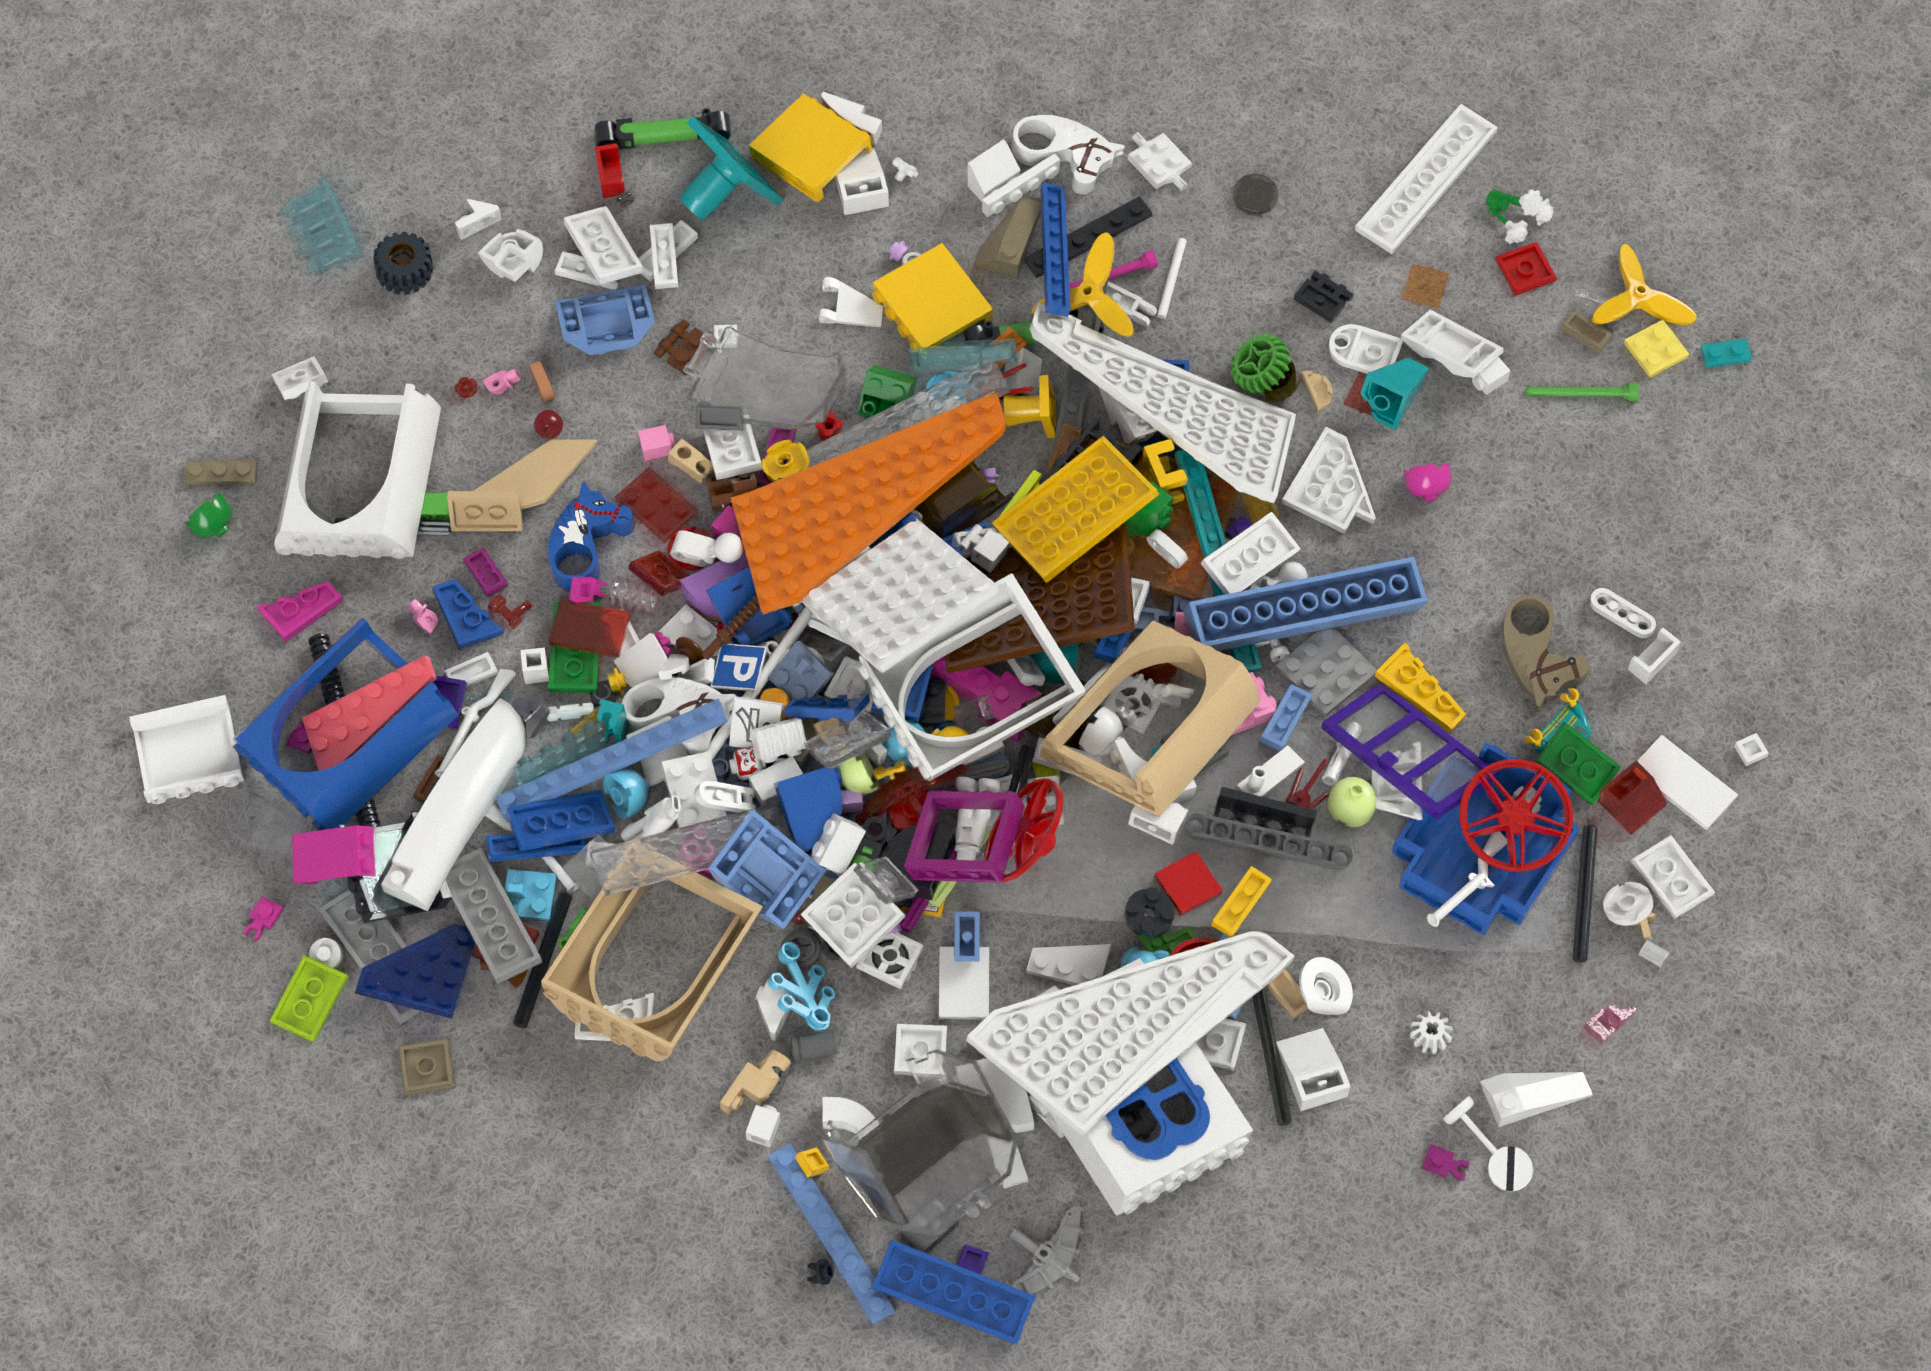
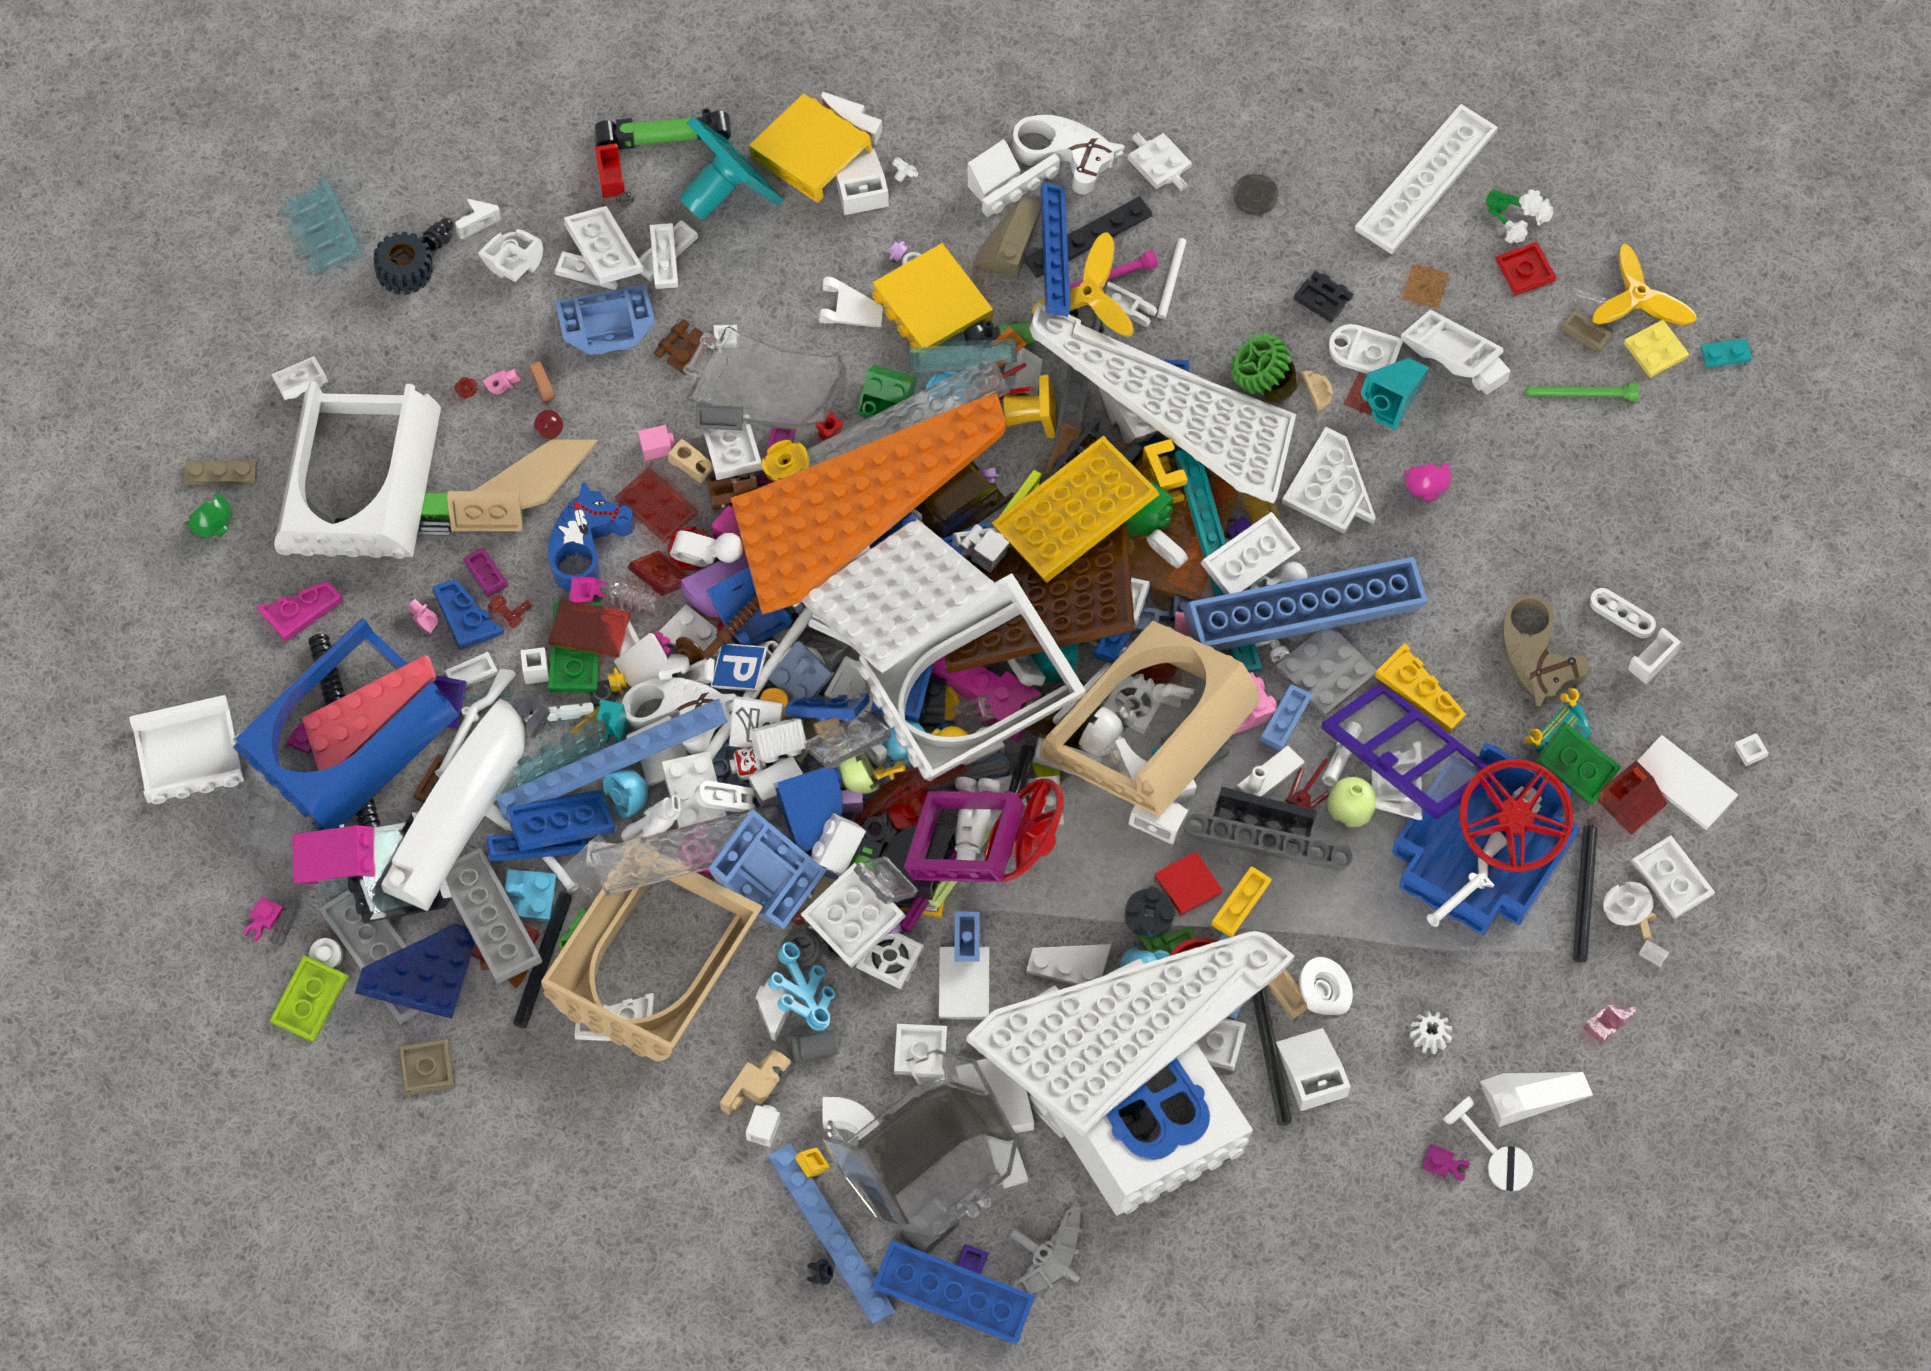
(284, 922): none -> flat silver axle
(438, 234): none -> black piece

